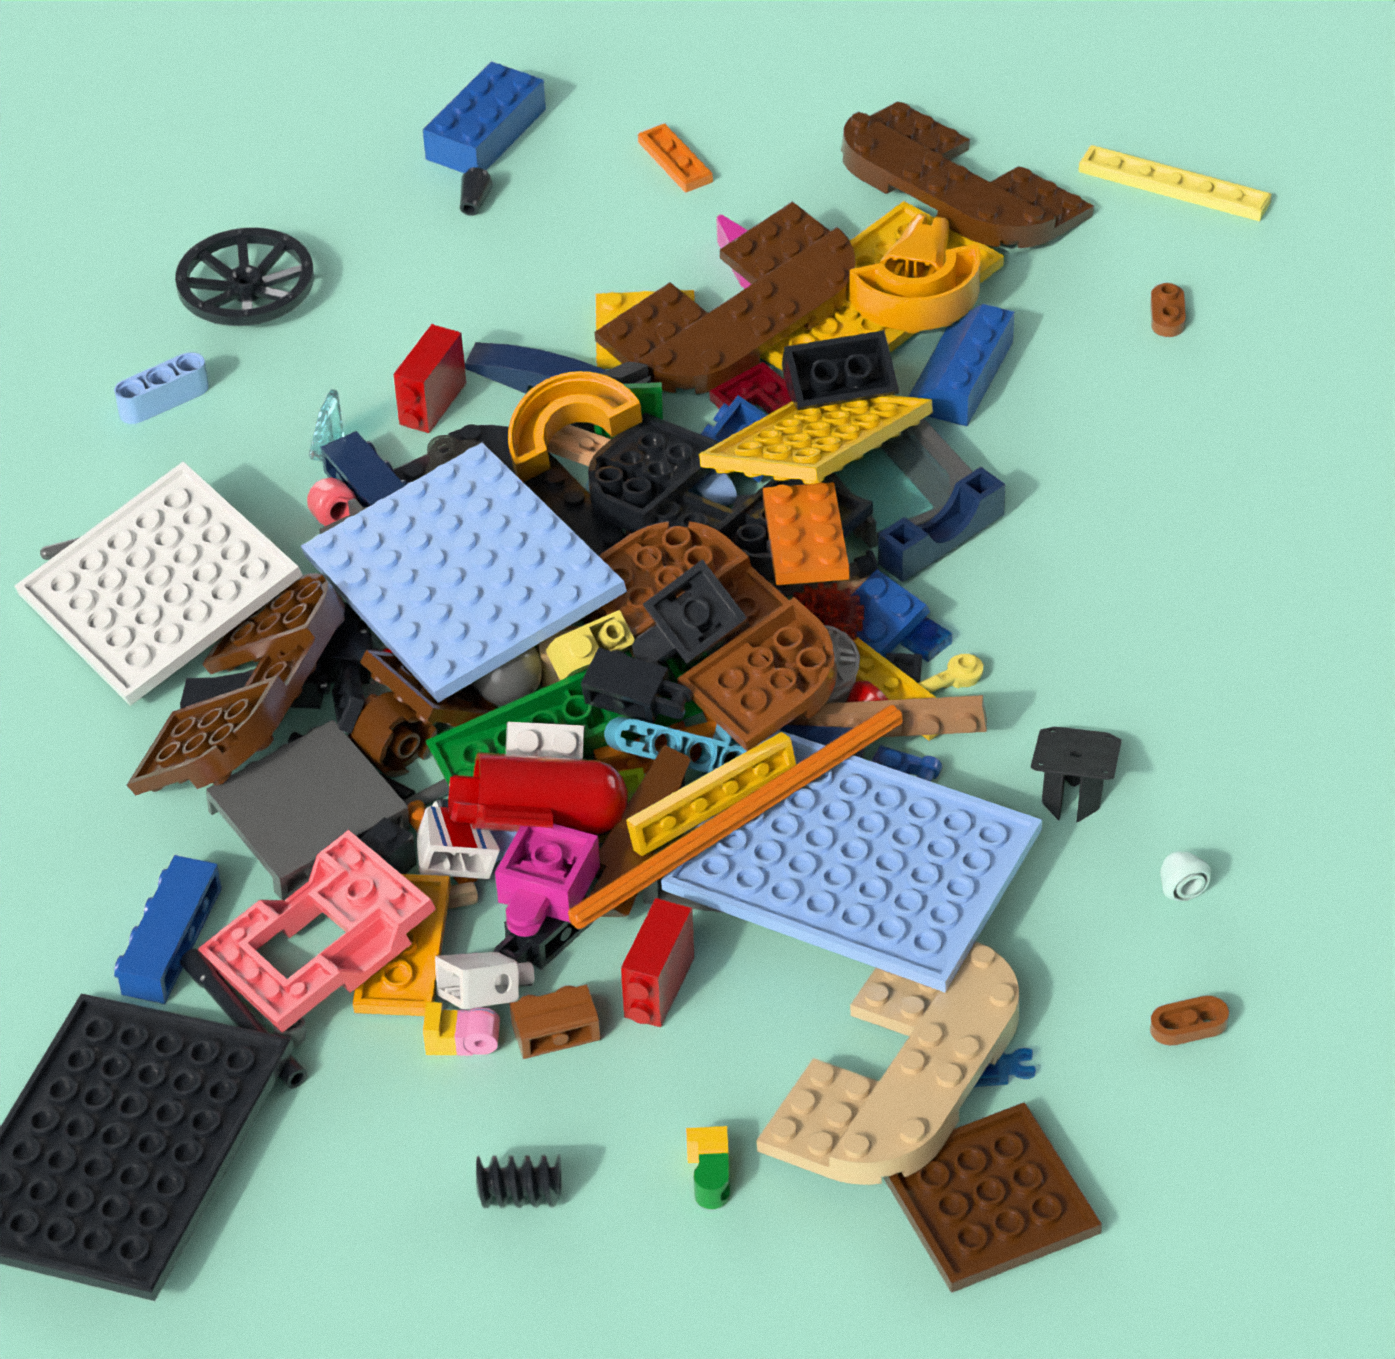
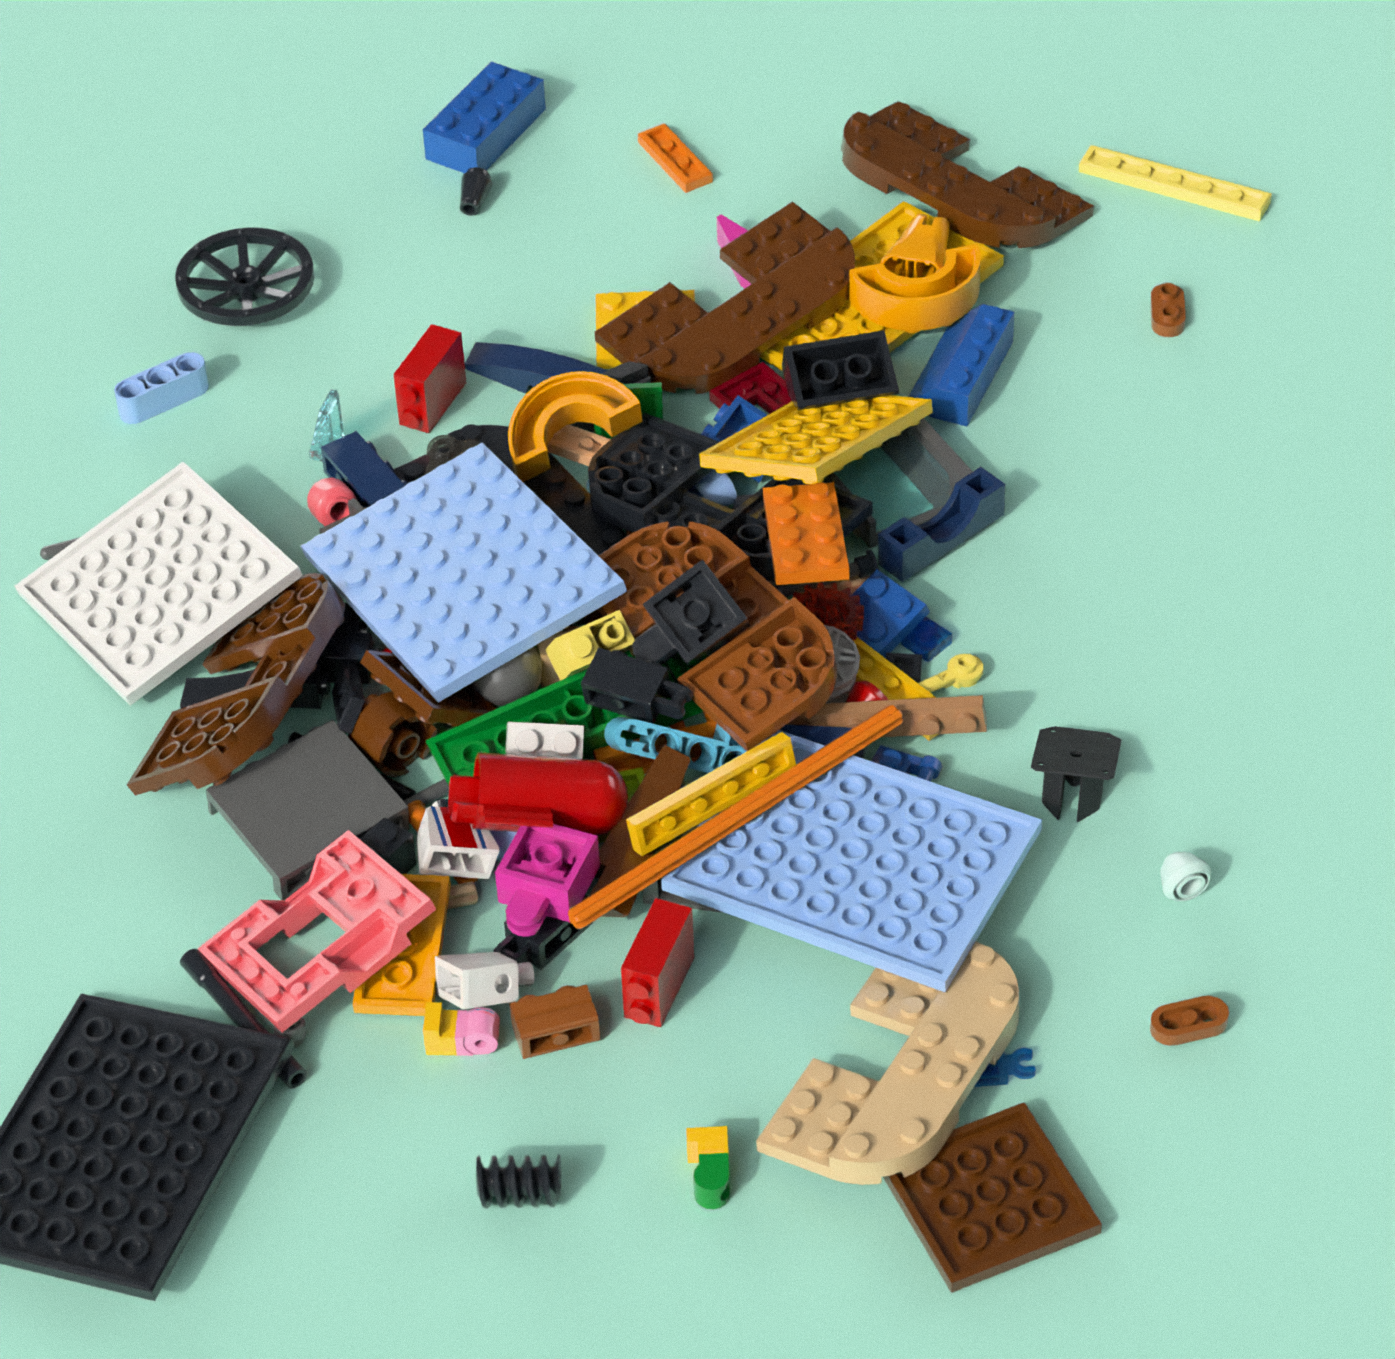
(168, 929): blue brick -> none

